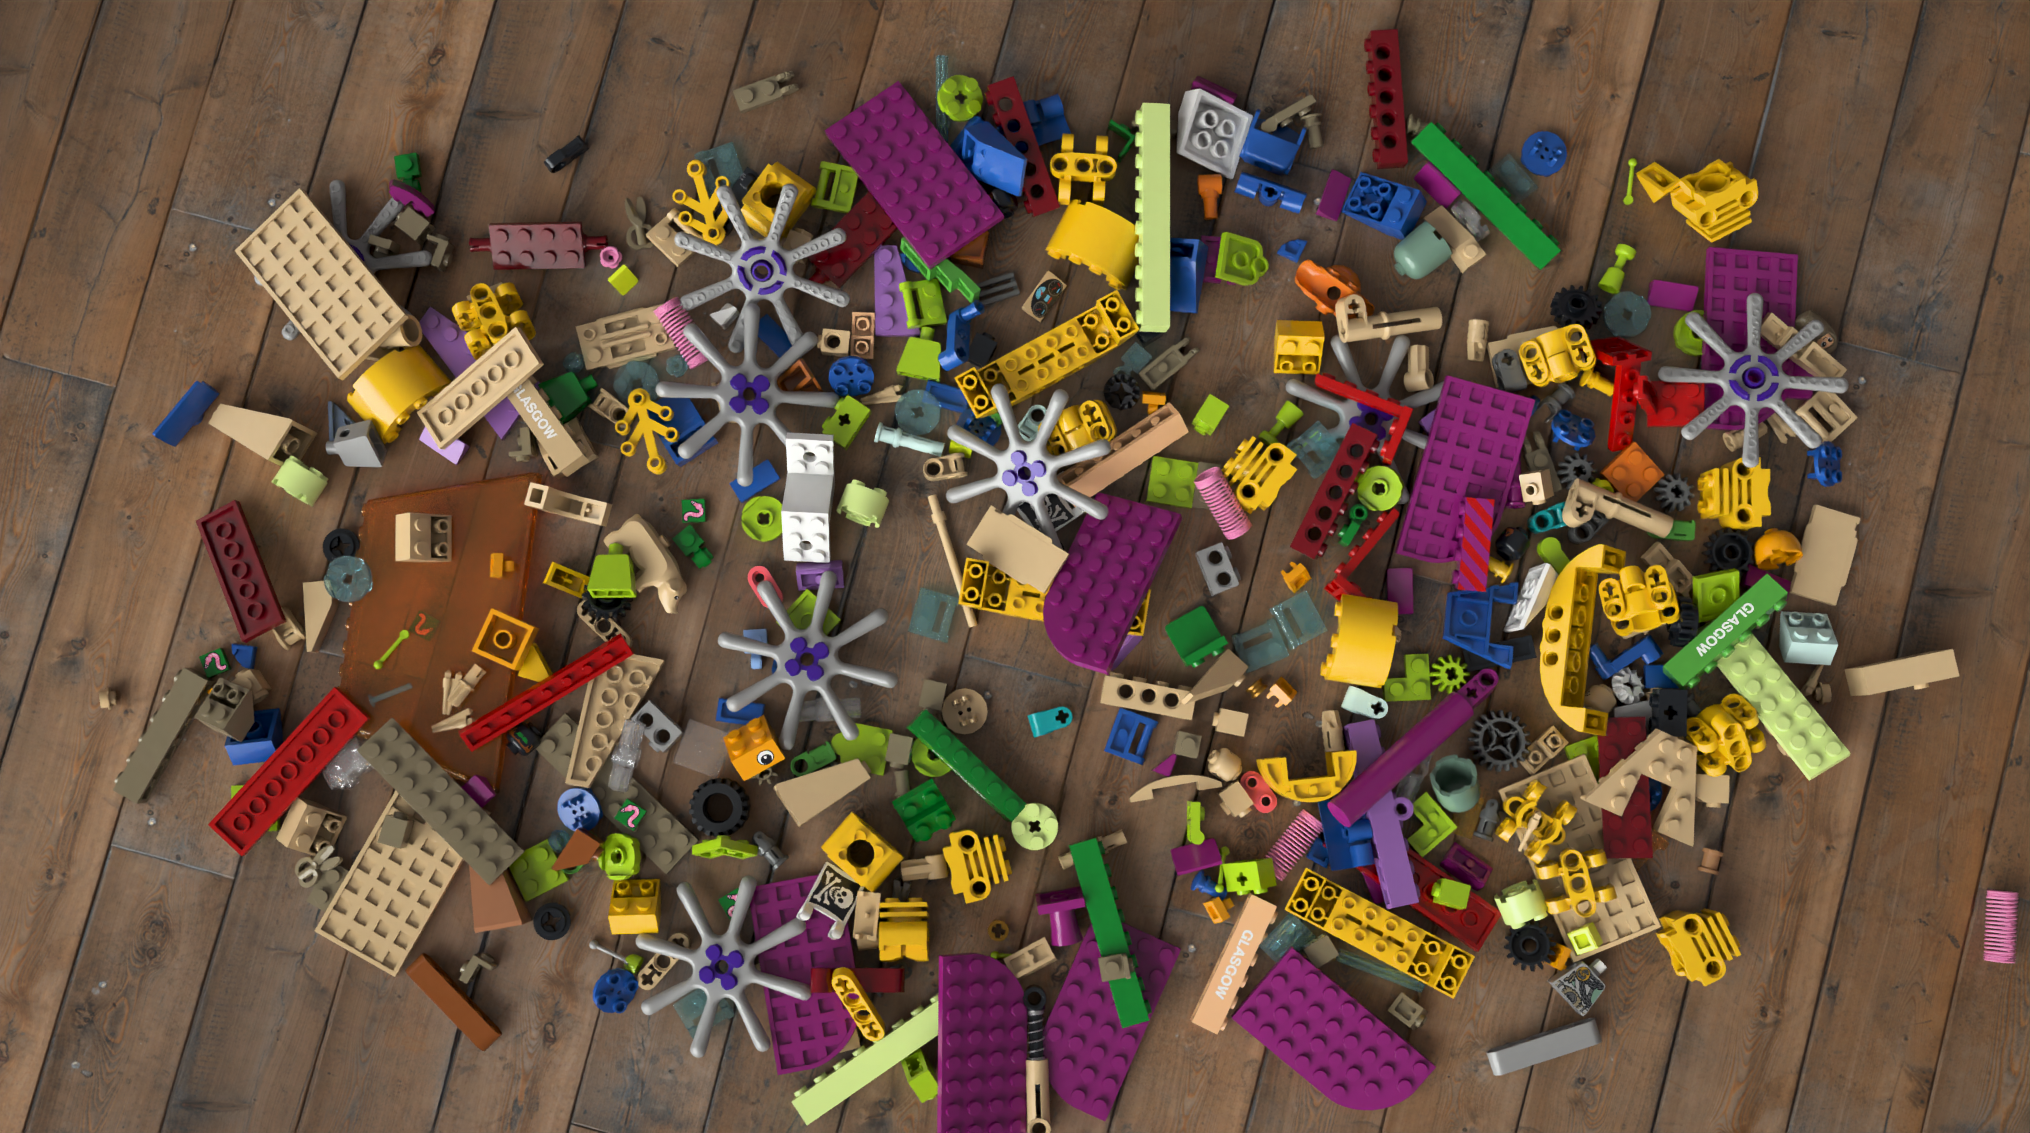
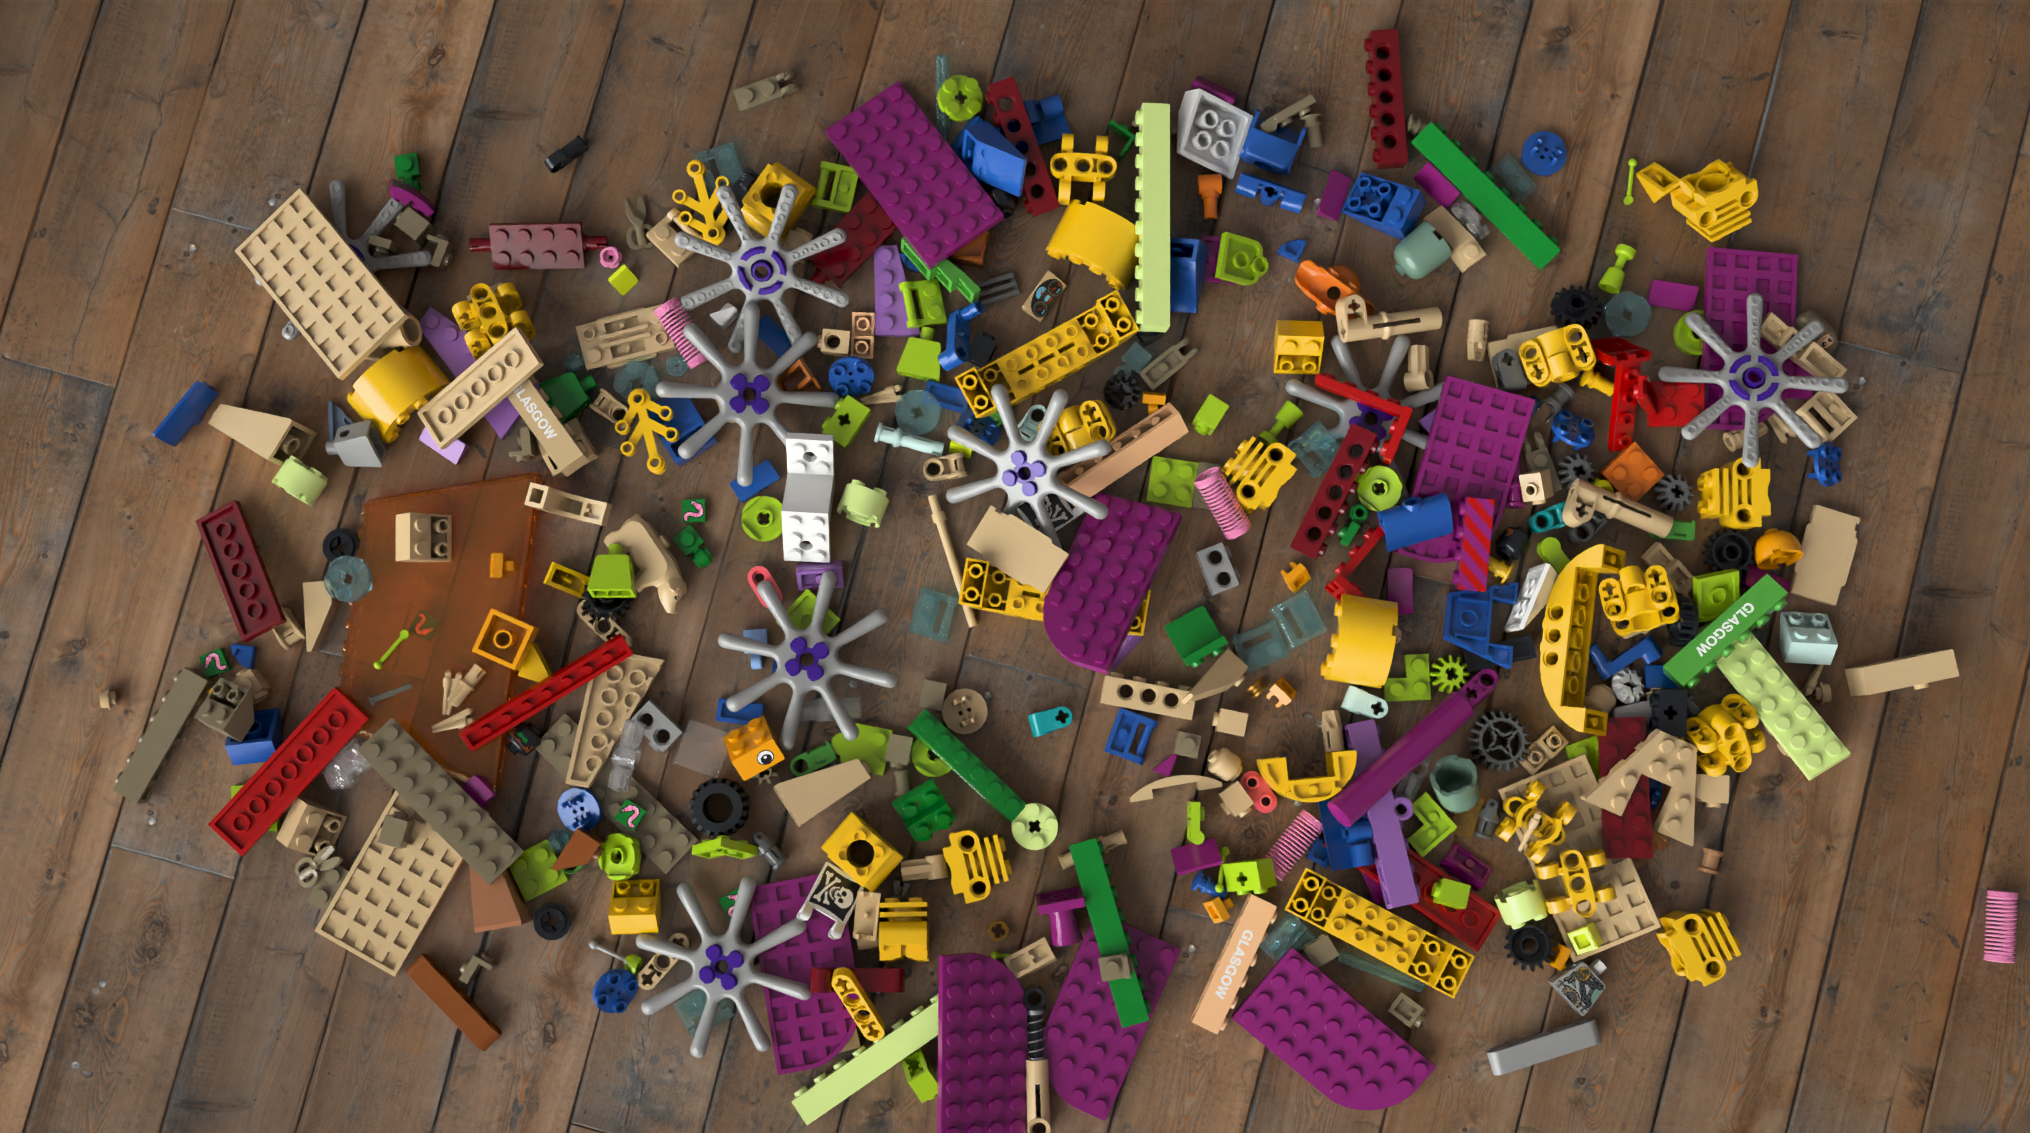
(1416, 521): none -> blue panel

